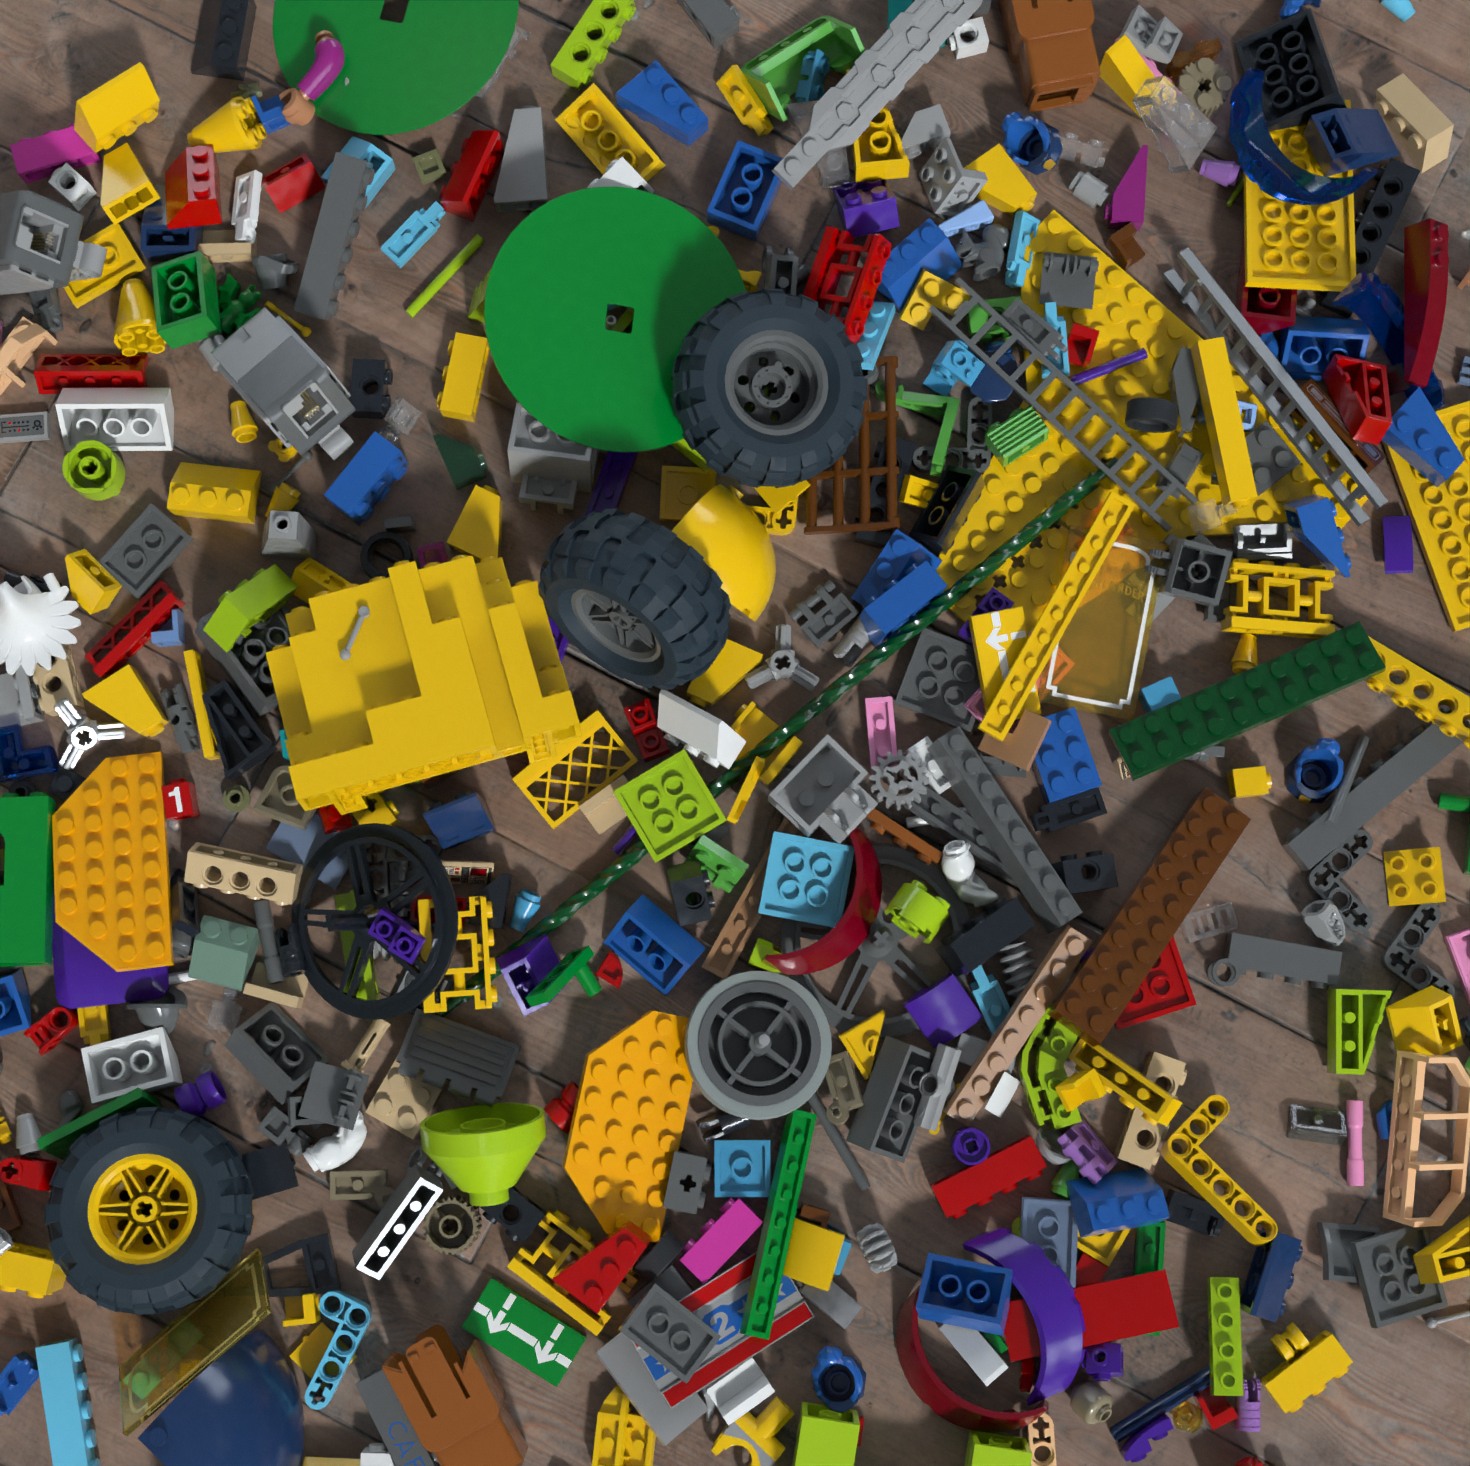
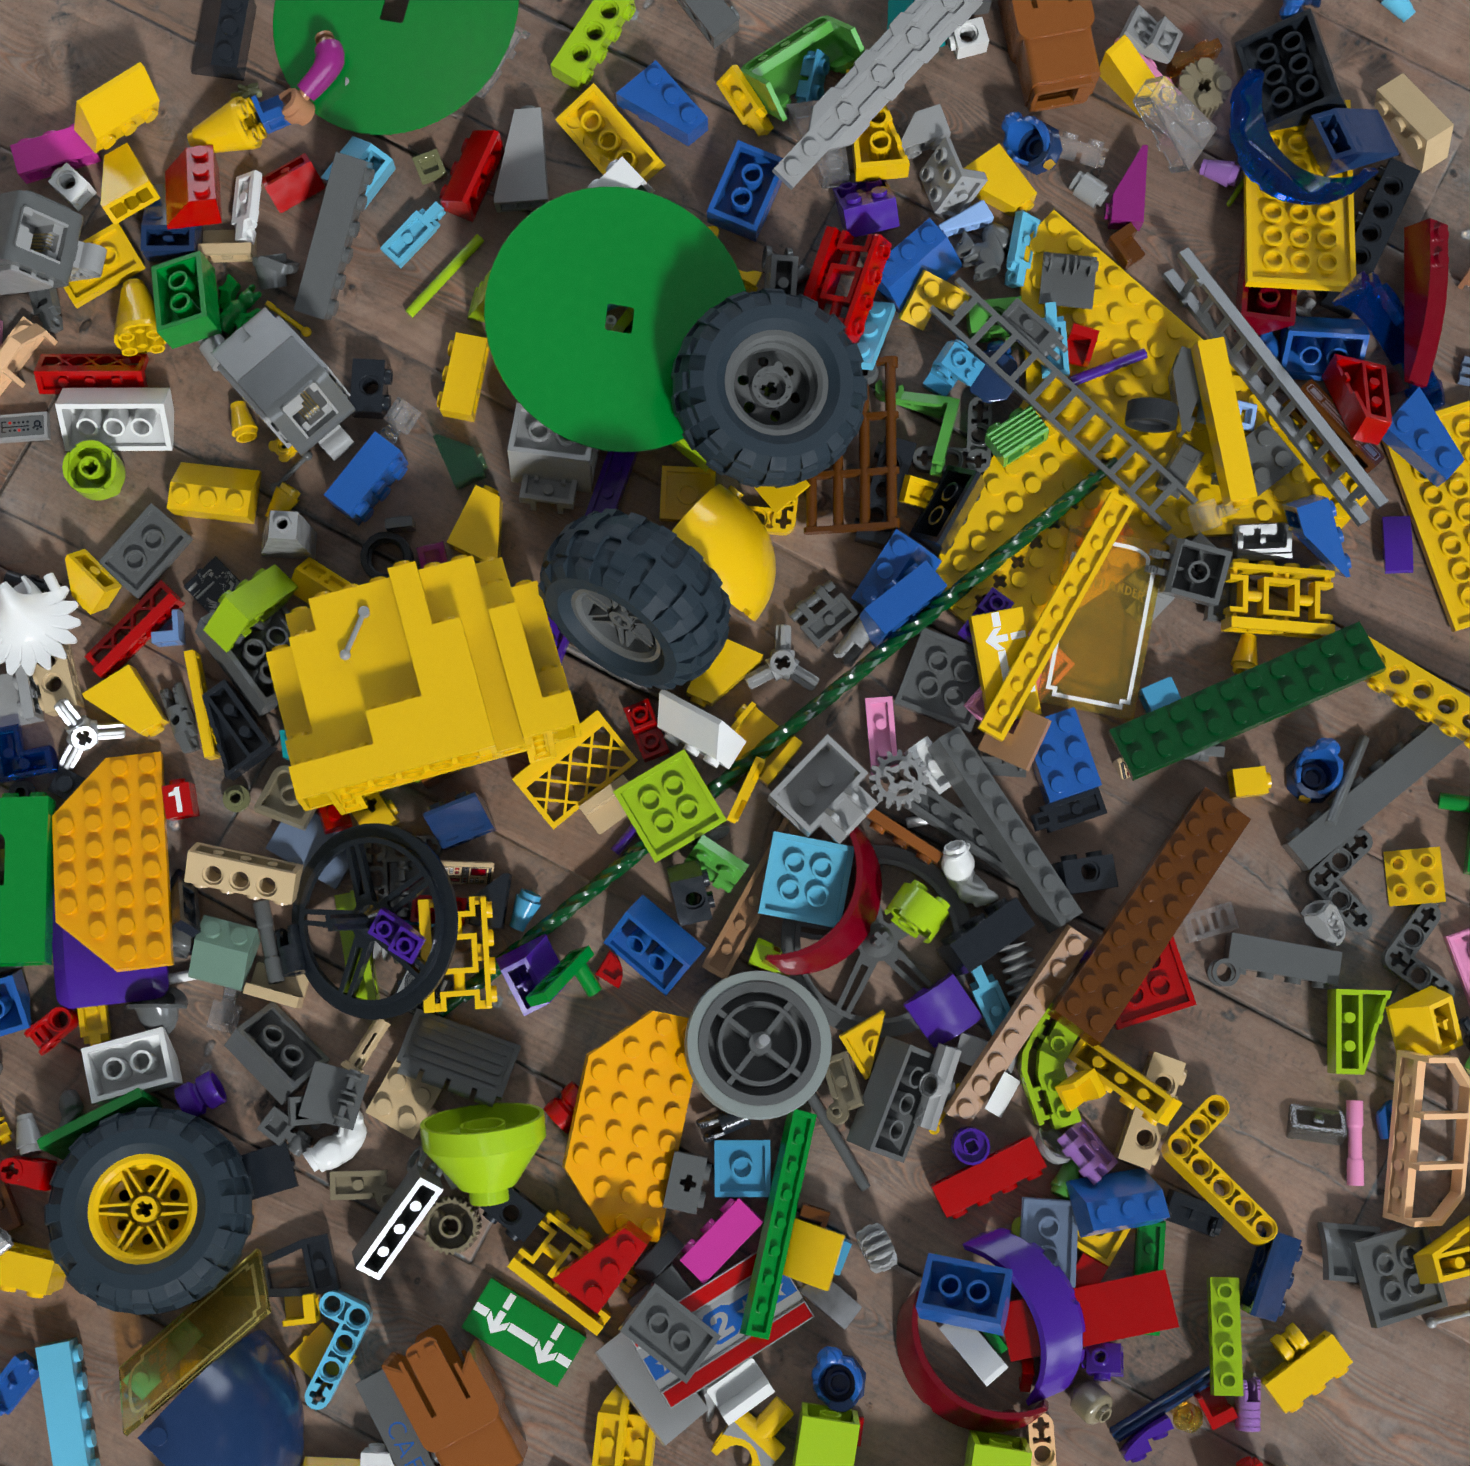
(211, 584): none -> piece

